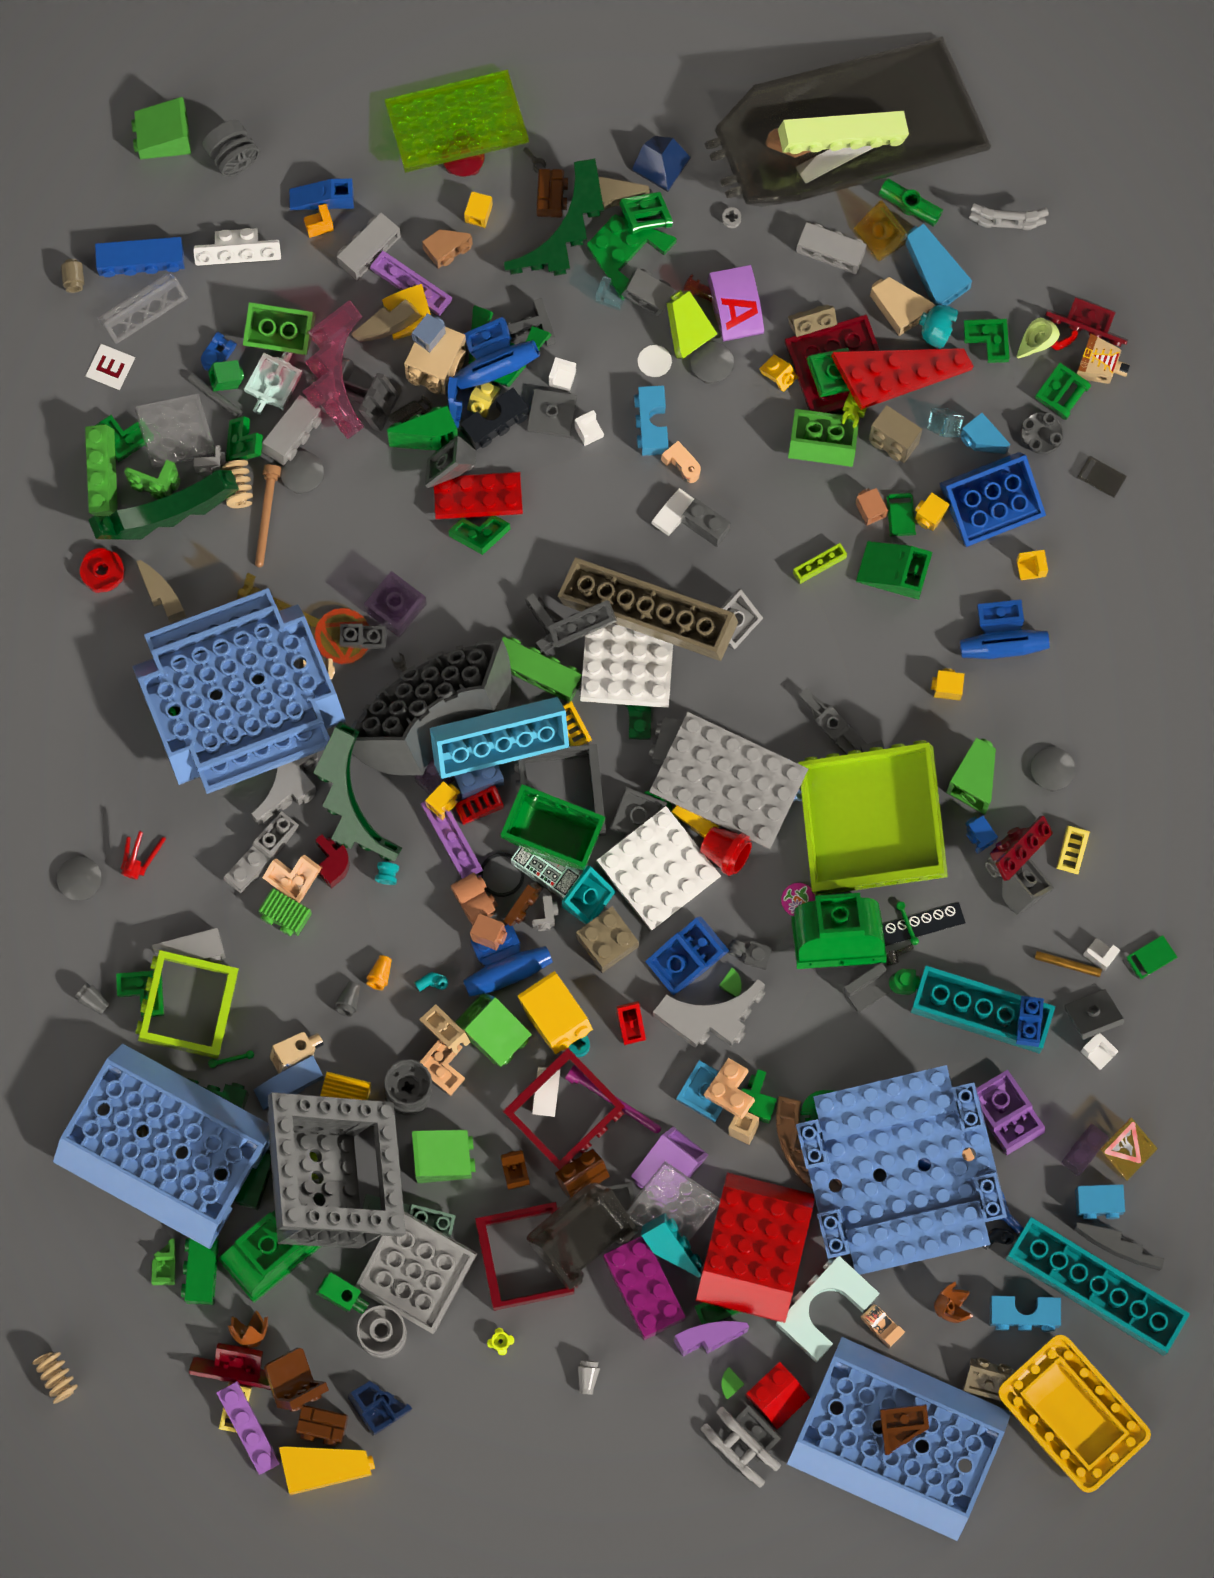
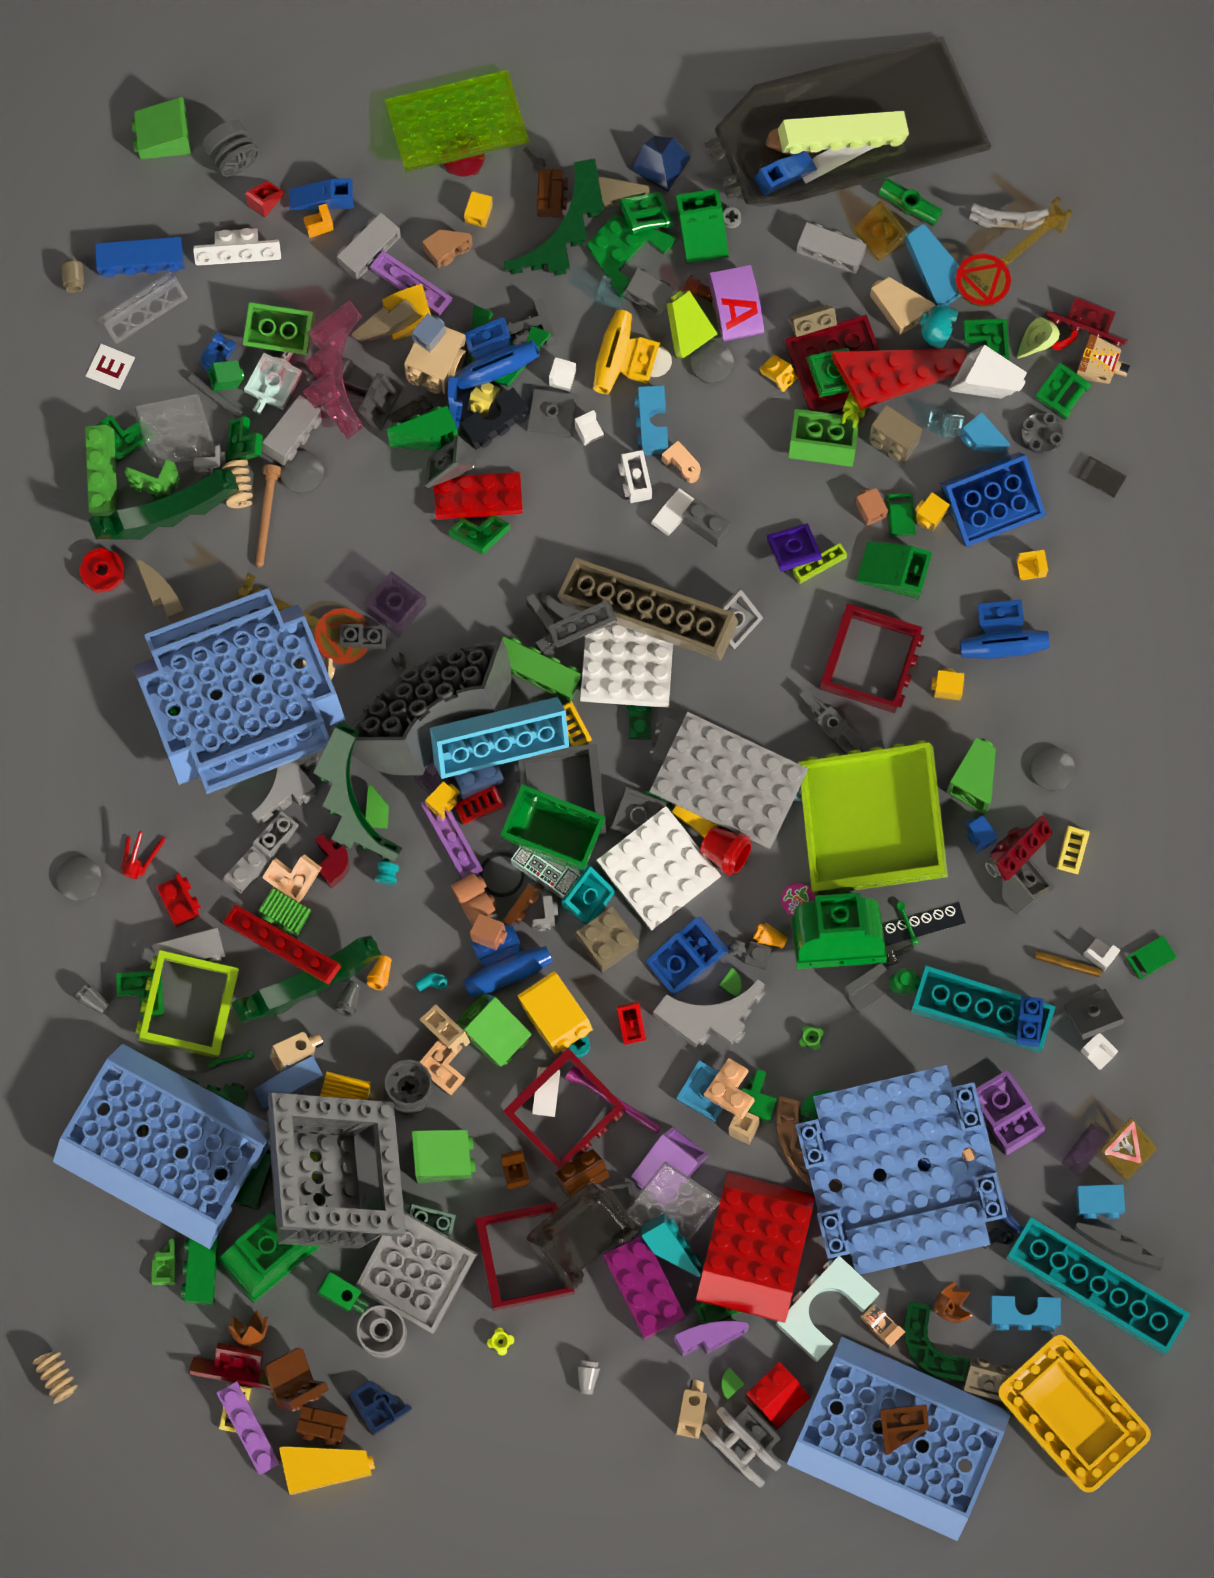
(178, 900): none -> red bracket
(263, 197): none -> red slope
(281, 944): none -> red plate
(287, 993): none -> dark green arch
(376, 809): none -> bright green slope
(621, 354): none -> yellow plate
(636, 475): none -> white brick
(692, 1416): none -> tan torso
(702, 226): none -> green slope
(768, 935): none -> light orange cone
(784, 172): none -> blue slope
(794, 547): none -> dark purple plate
(807, 1032): none -> bright green plate
(884, 622): none -> dark red window
(923, 1352): none -> dark green plate
(986, 279): none -> clear yellow piece
(988, 375): none -> white slope

